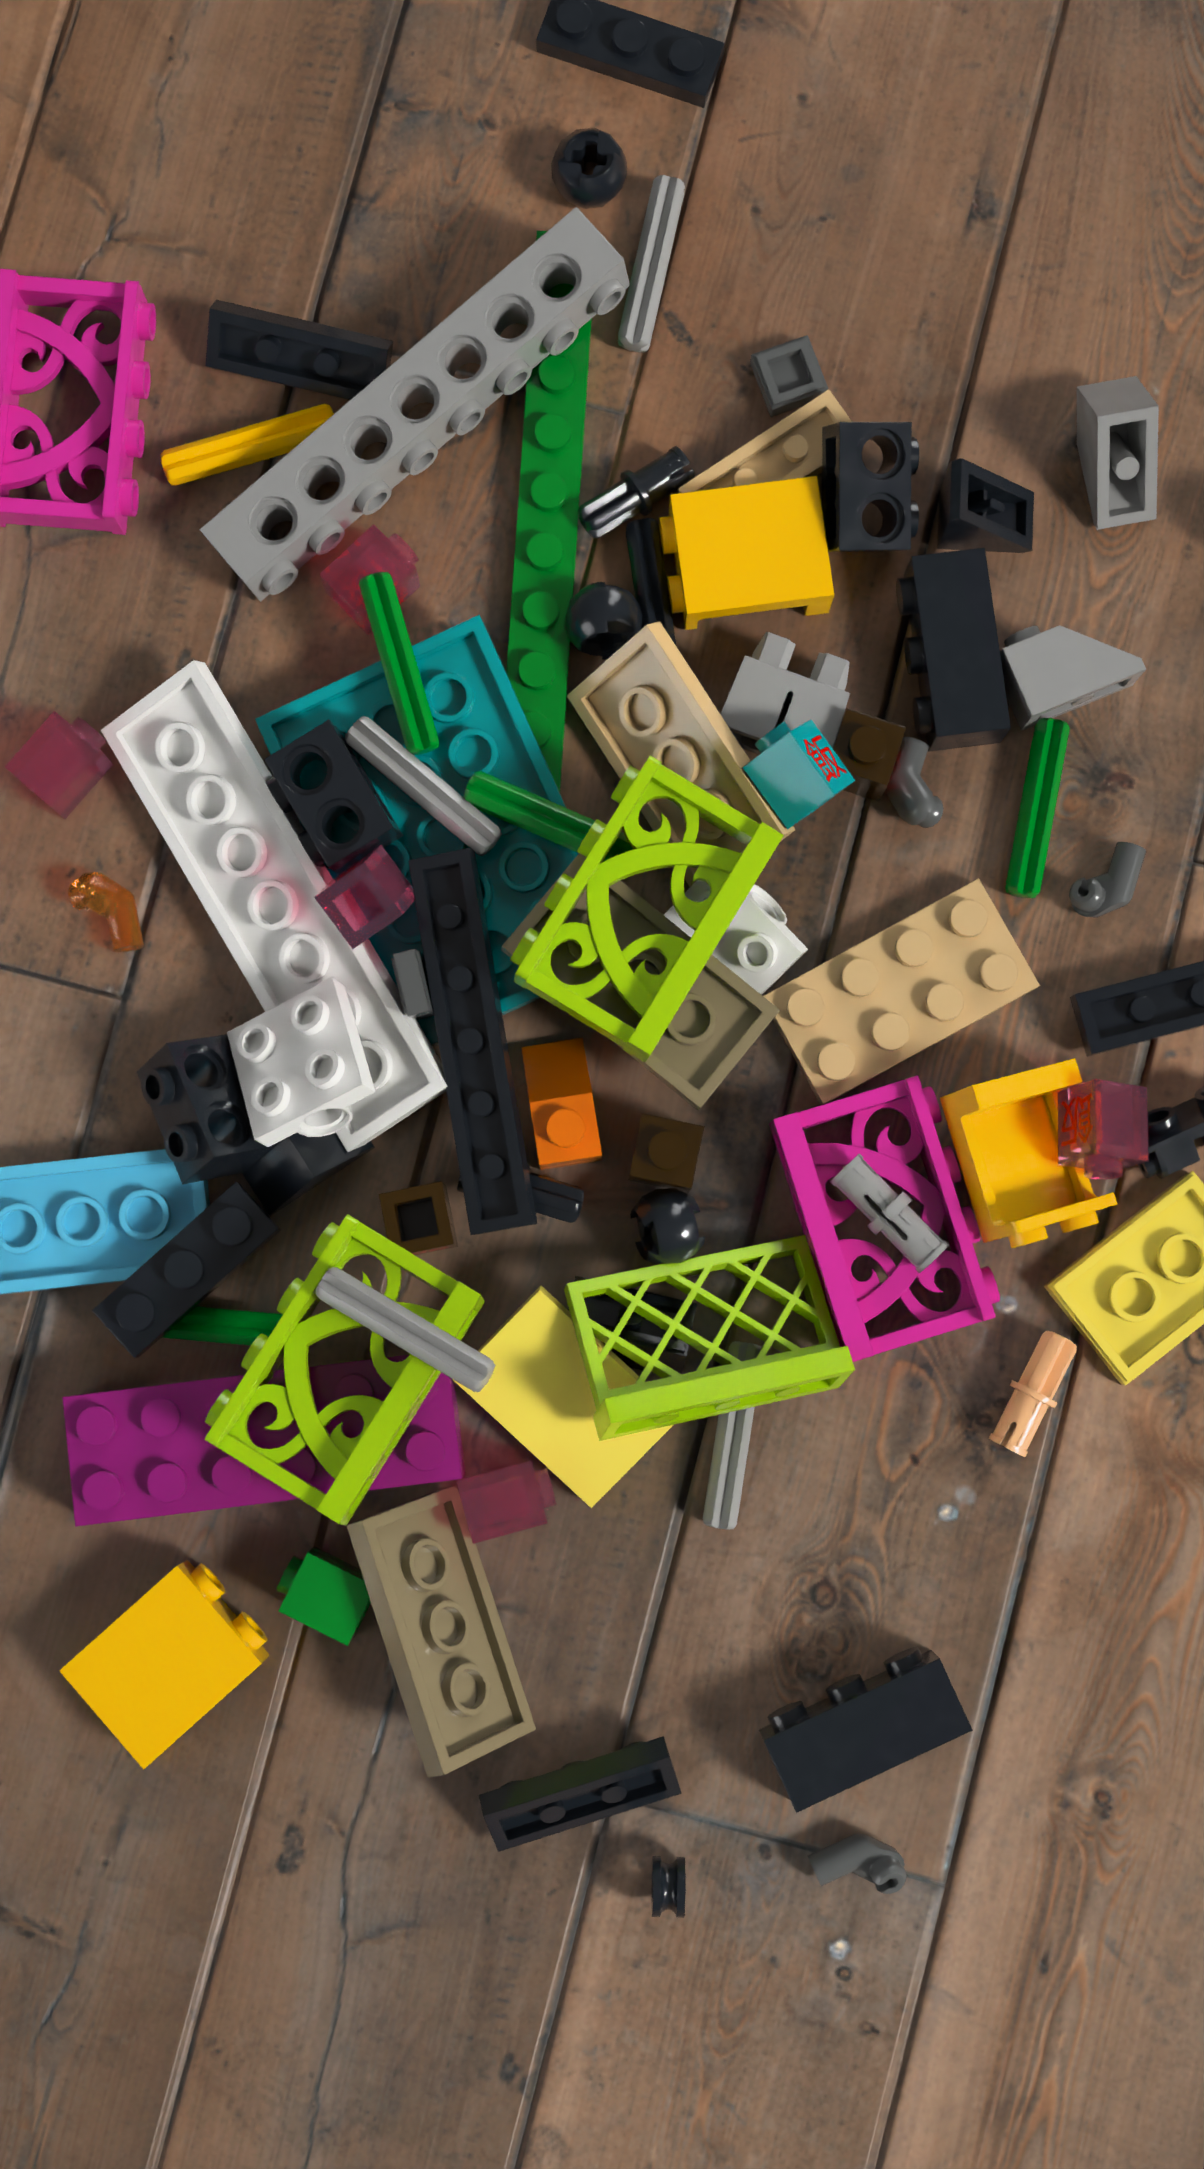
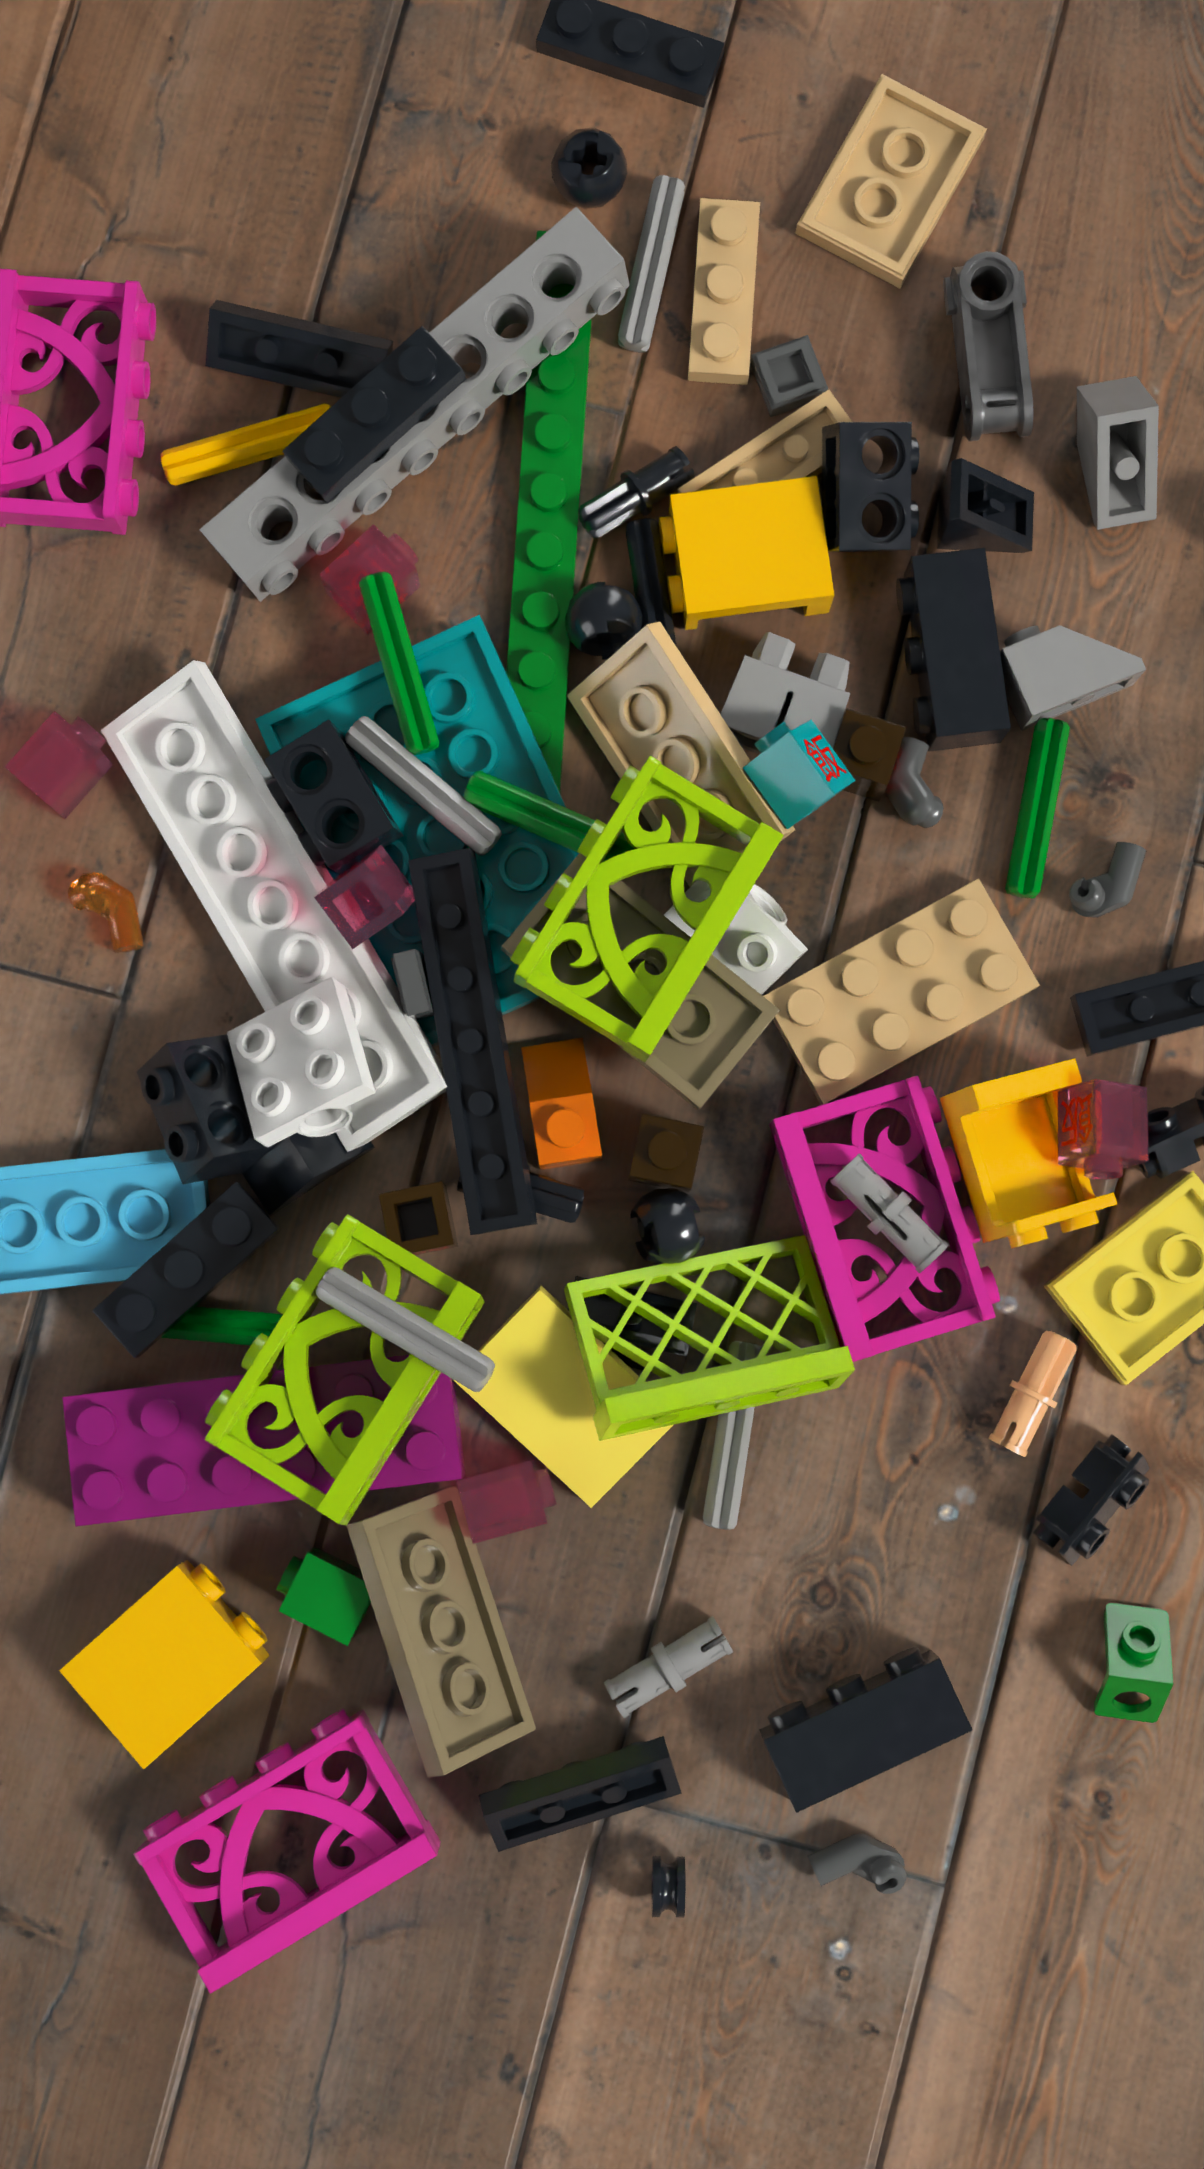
(260, 1934): none -> dark pink fence
(374, 414): none -> black plate
(668, 1667): none -> light grey pin
(724, 291): none -> tan plate
(890, 181): none -> tan tile
(991, 346): none -> flat silver piece
(1110, 1483): none -> black hinge
(1135, 1662): none -> green bracket

